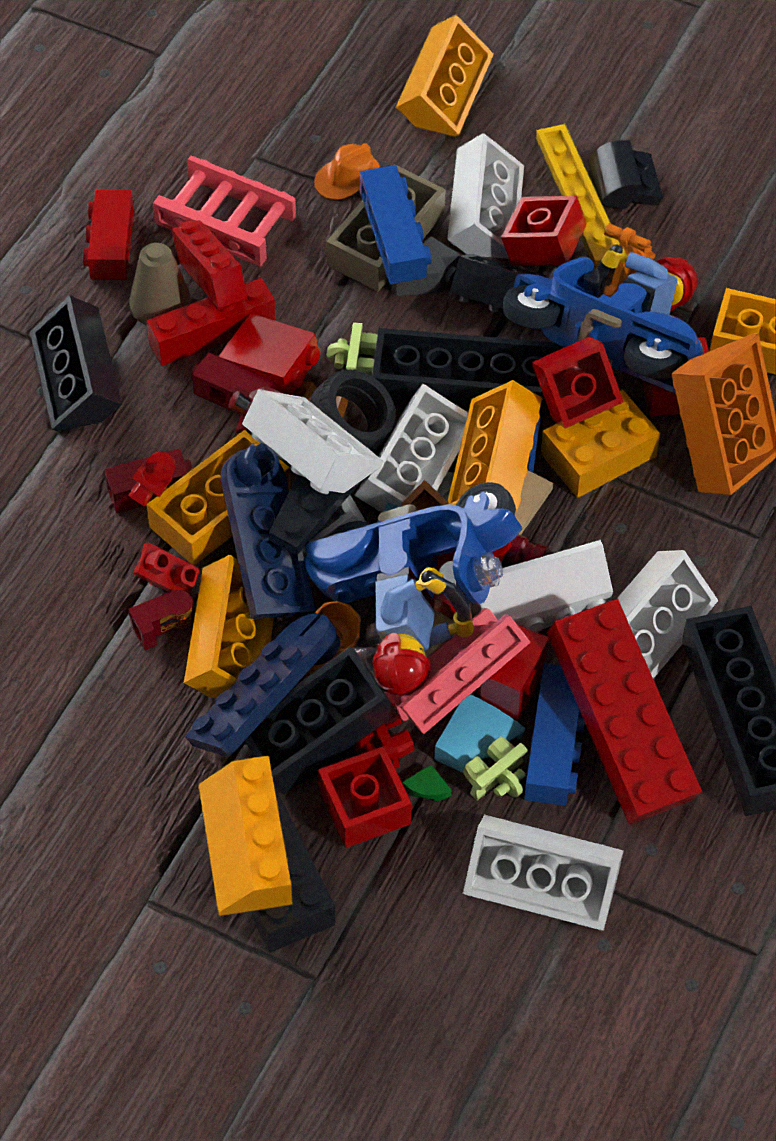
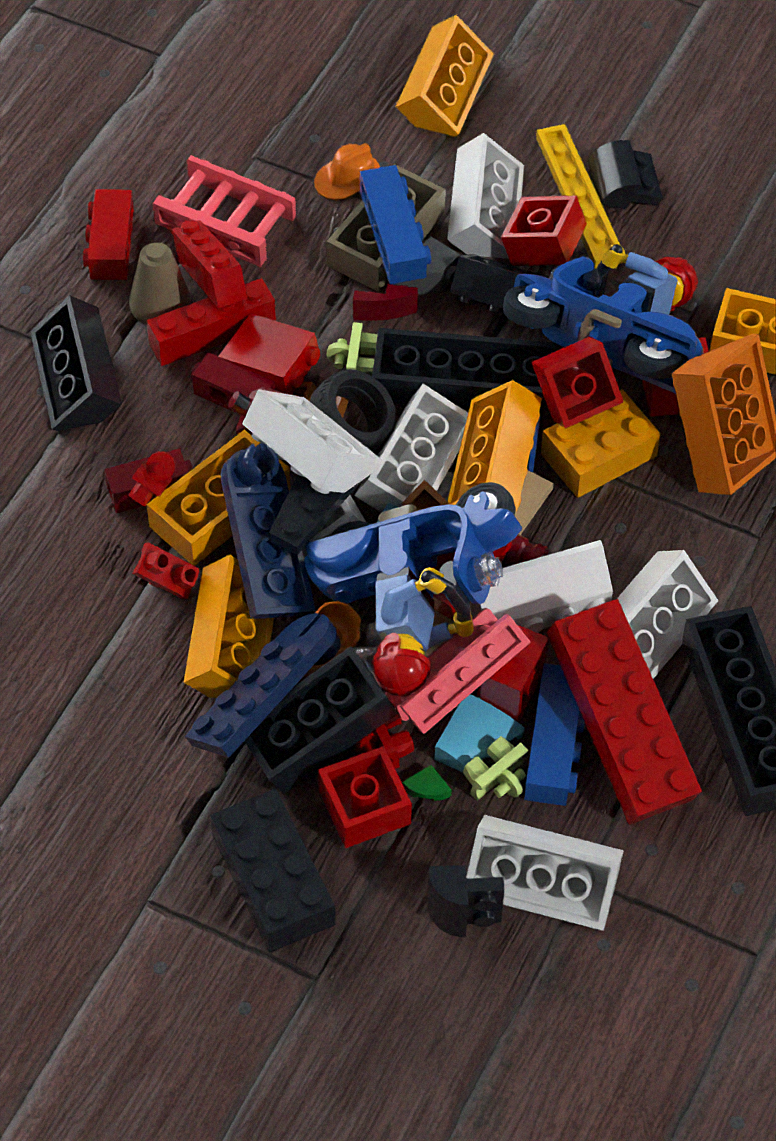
(160, 616): dark red leg -> none
(245, 838): light orange slope -> none
(396, 303): none -> dark red slope
(463, 900): none -> black brick
(630, 243): orange axle -> none

